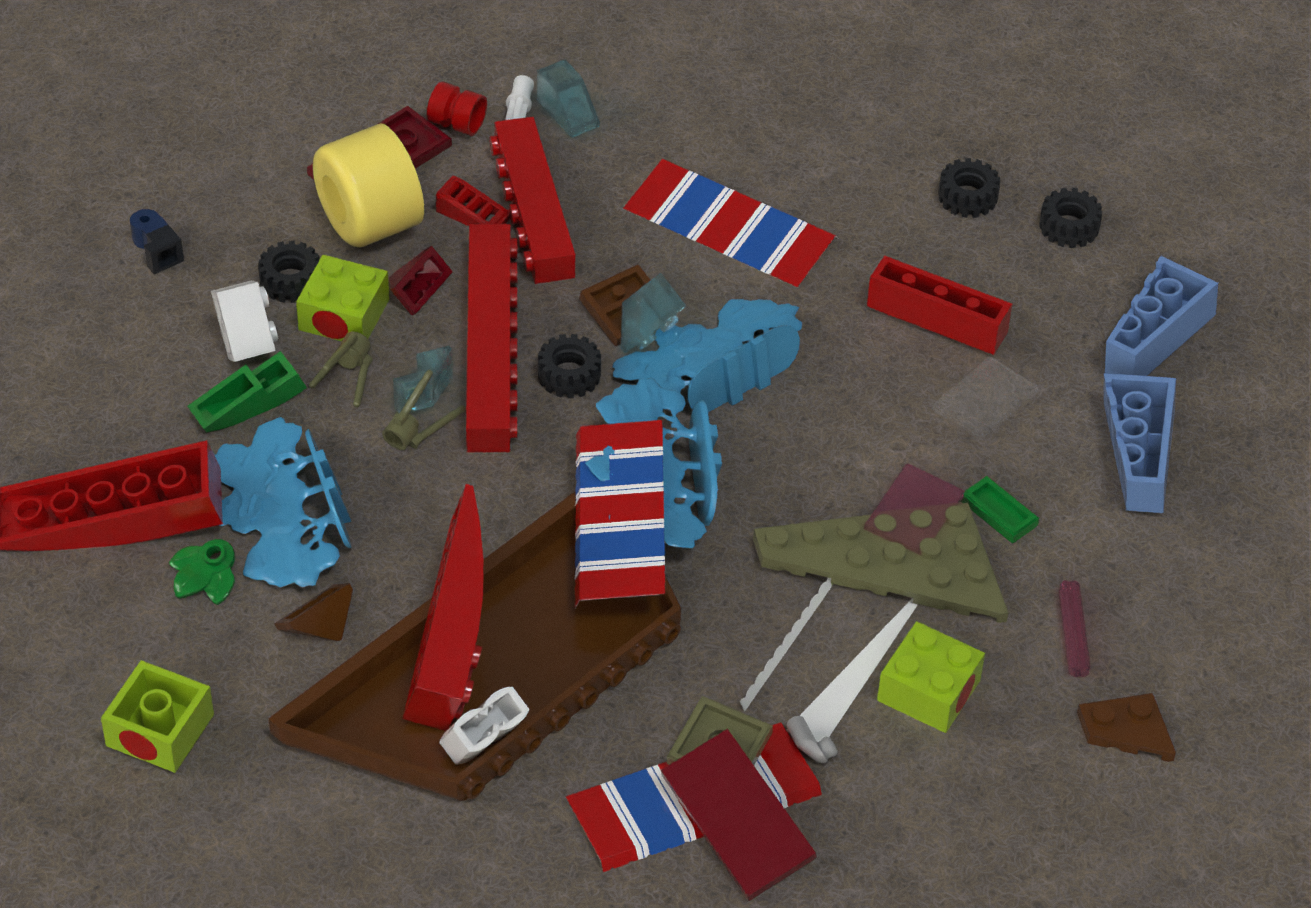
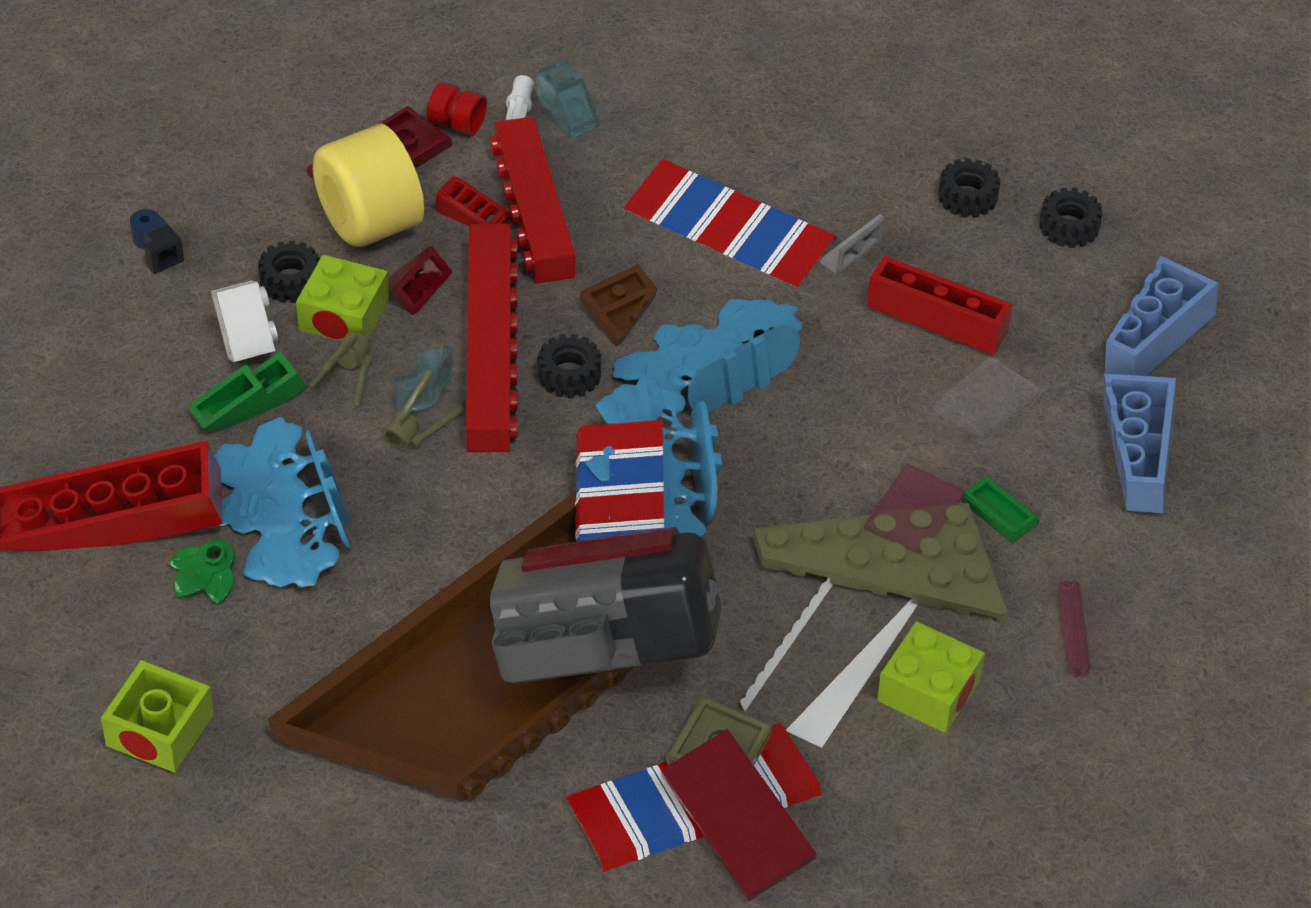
(322, 615): reddish brown slope -> none
(452, 625): red slope -> none
(484, 725): white brick -> none
(604, 605): none -> piece
(646, 311): clear light blue slope -> none
(805, 741): light grey arm -> none
(854, 246): none -> light grey slope
(1128, 725): reddish brown wing -> none

